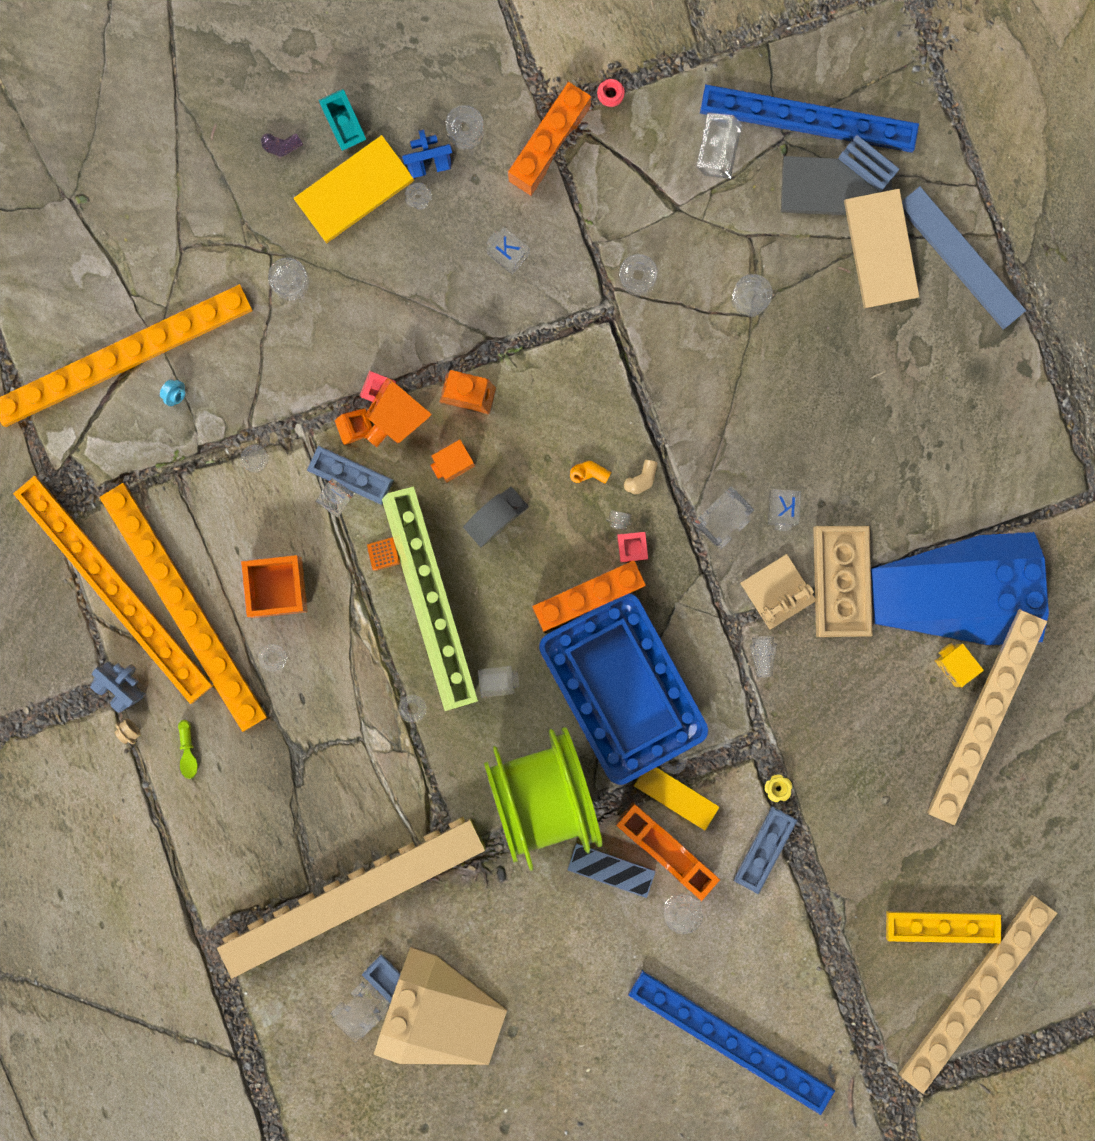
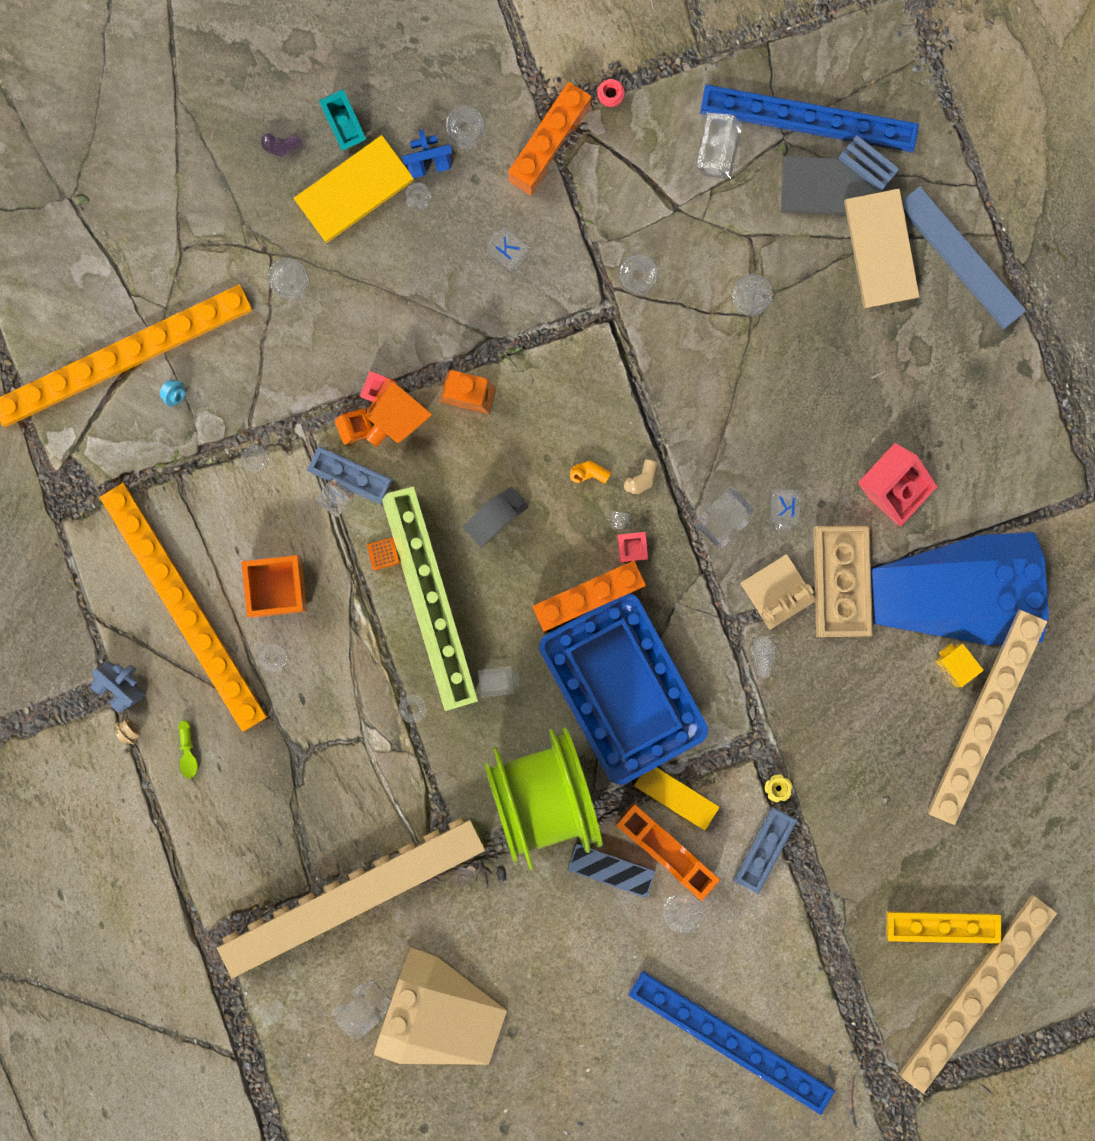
(113, 589): light orange plate -> none
(382, 977): sand blue tile -> none
(451, 461): orange brick -> none
(898, 483): none -> coral slope

